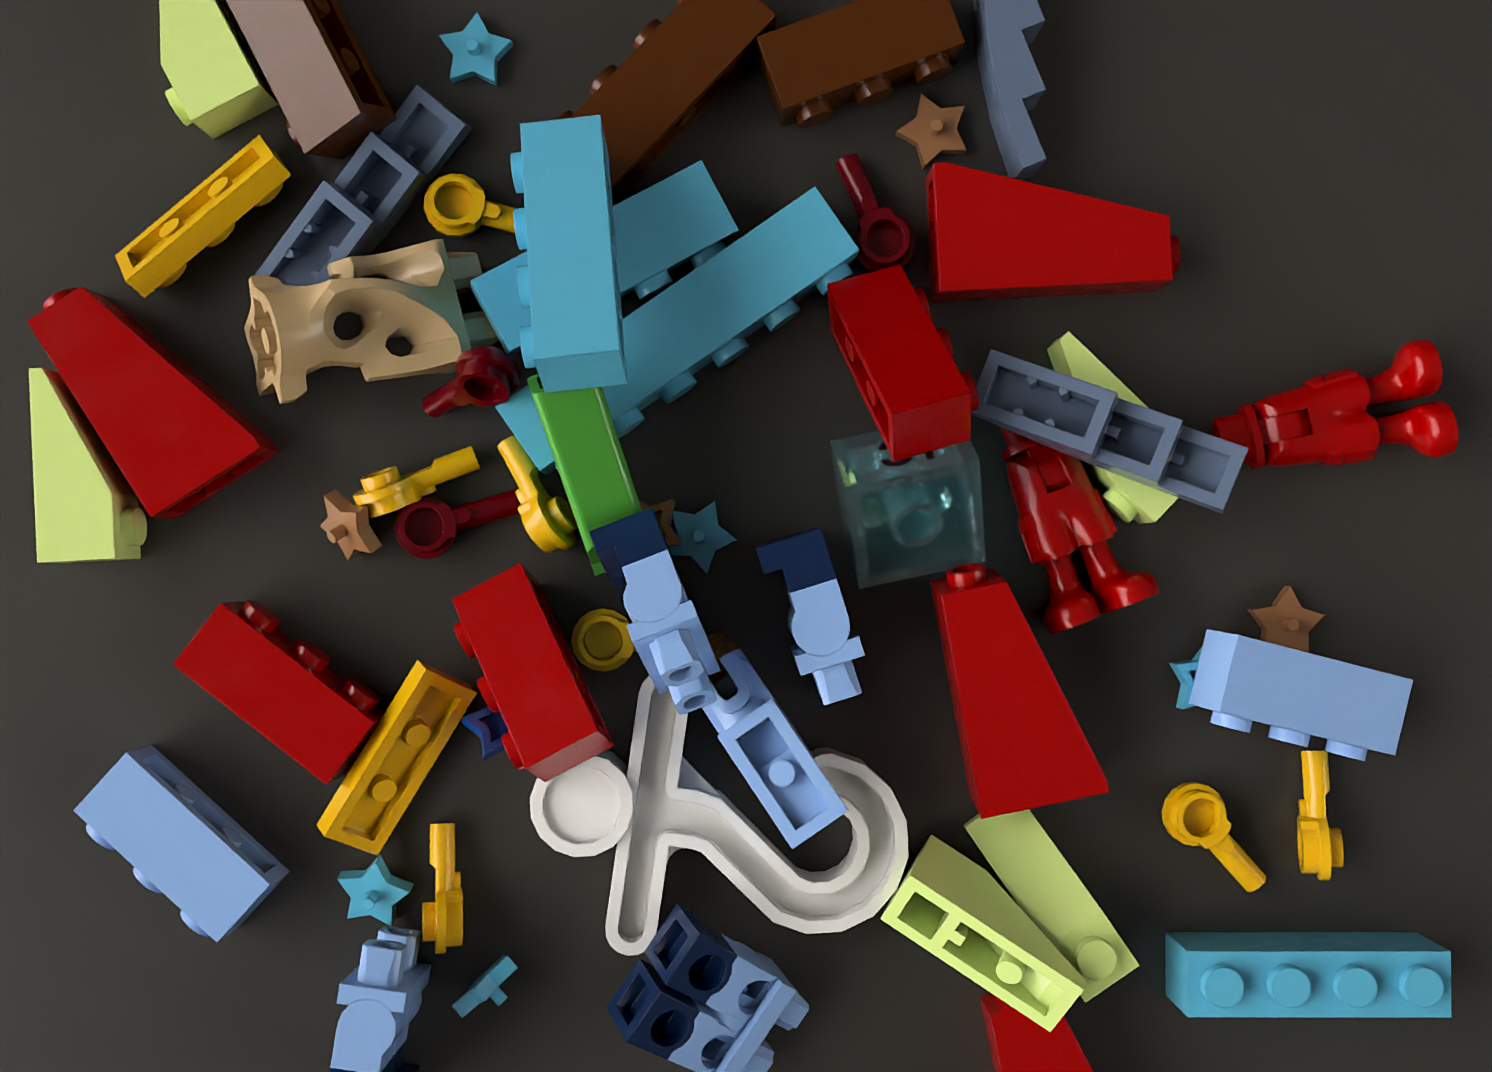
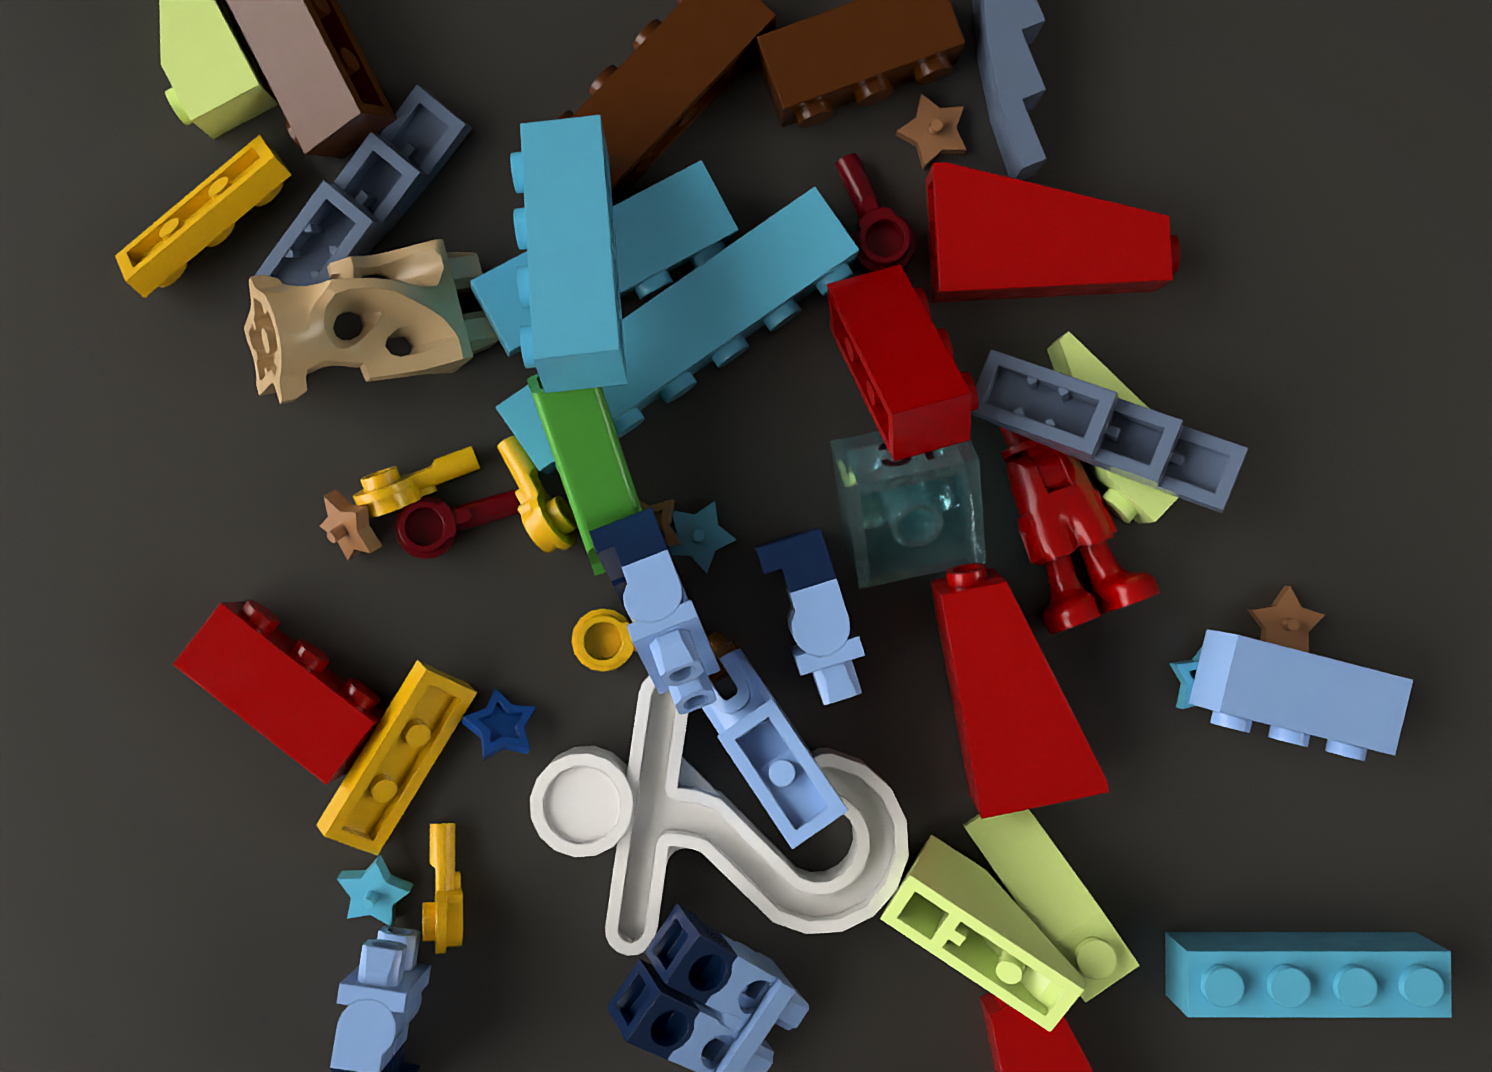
(79, 491): yellowish green slope -> none
(150, 410): red slope -> none
(180, 842): light blue brick -> none
(459, 207): yellow plate -> none
(475, 52): medium azure piece -> none
(483, 379): dark red plate -> none
(486, 986): medium azure piece -> none
(529, 674): red brick -> none
(1198, 817): yellow plate -> none
(1317, 844): yellow plate -> none
(1330, 421): red piece -> none

